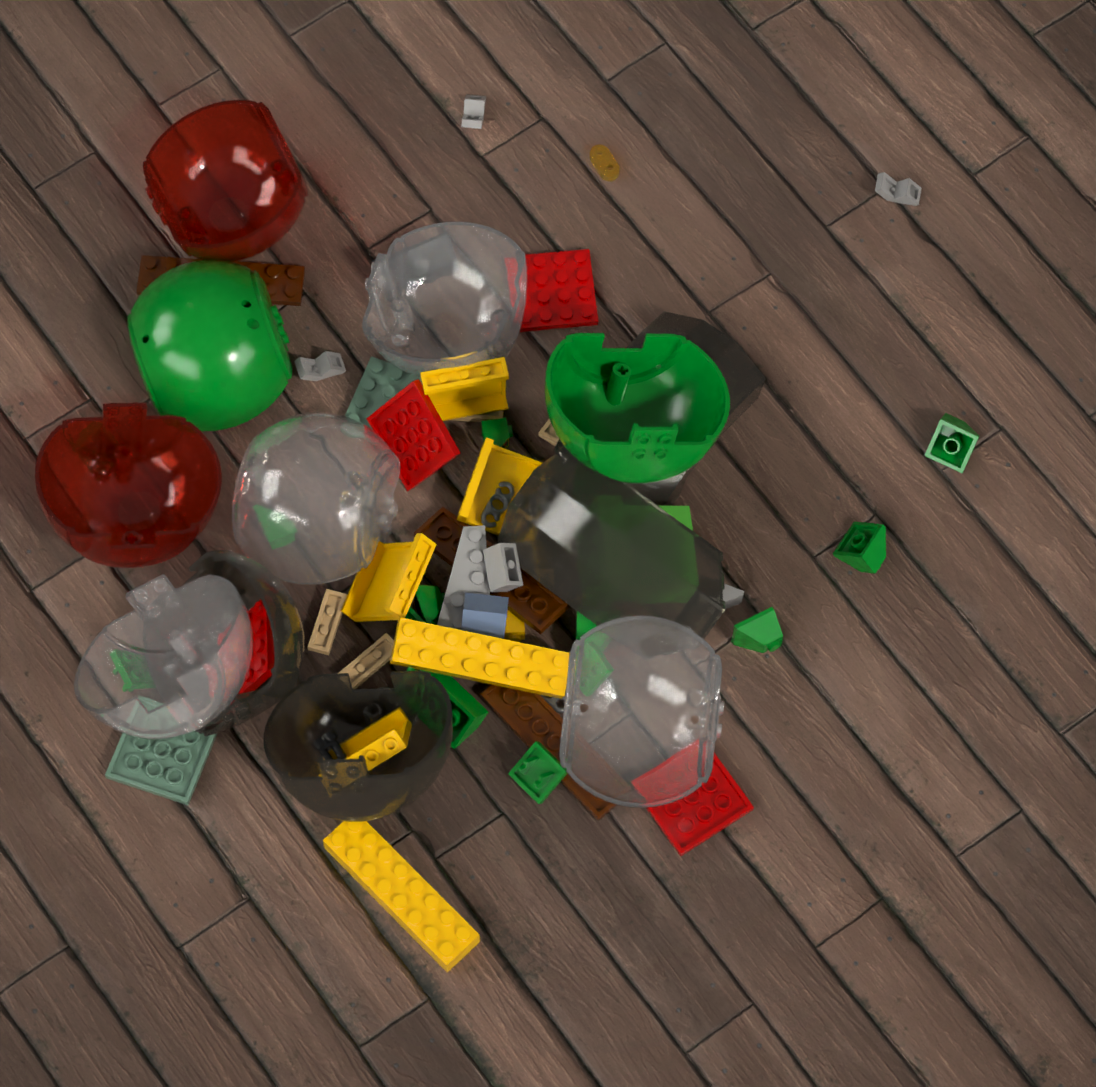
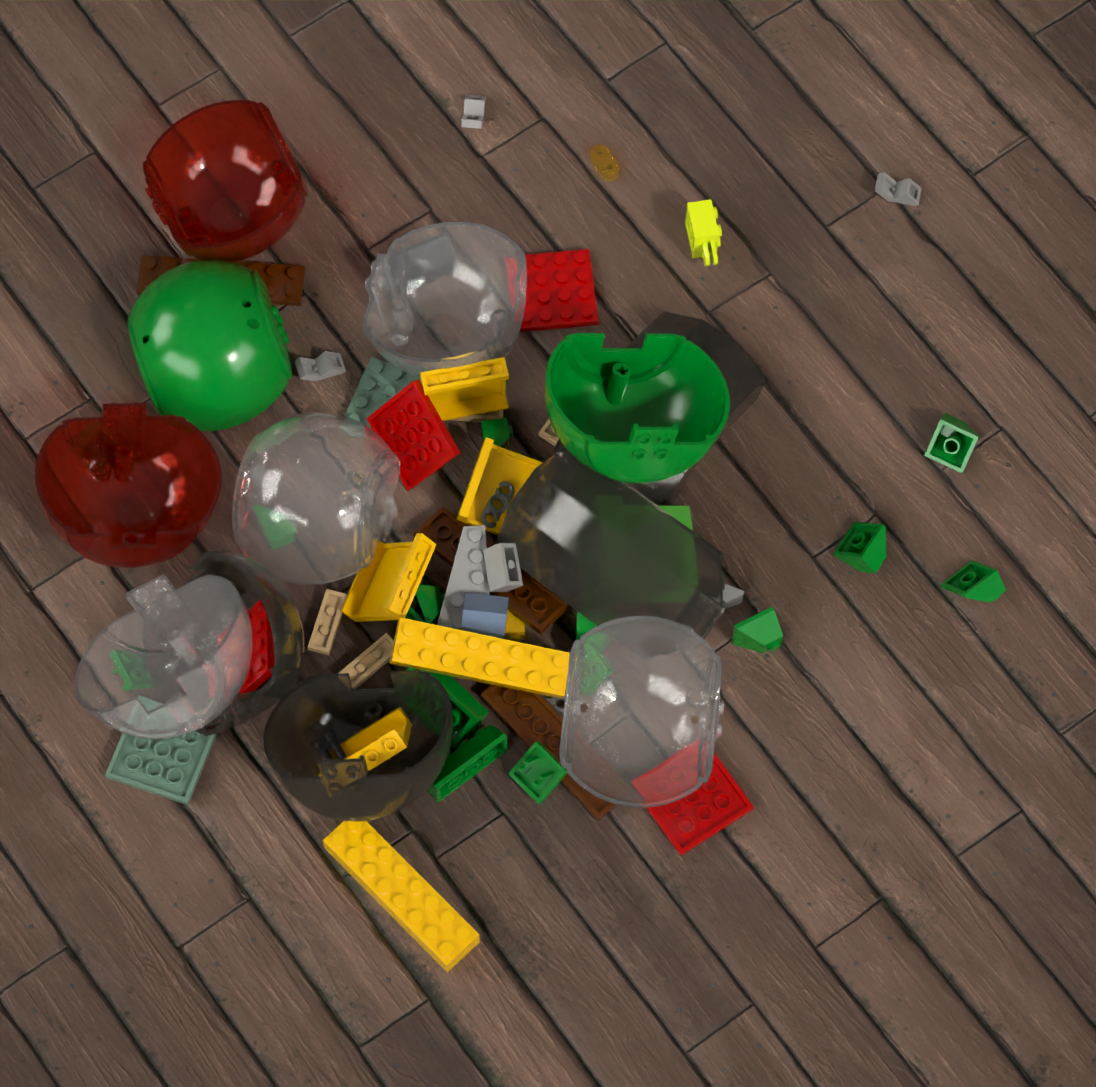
(469, 760): none -> green slope
(703, 230): none -> neon yellow brick
(976, 582): none -> green slope

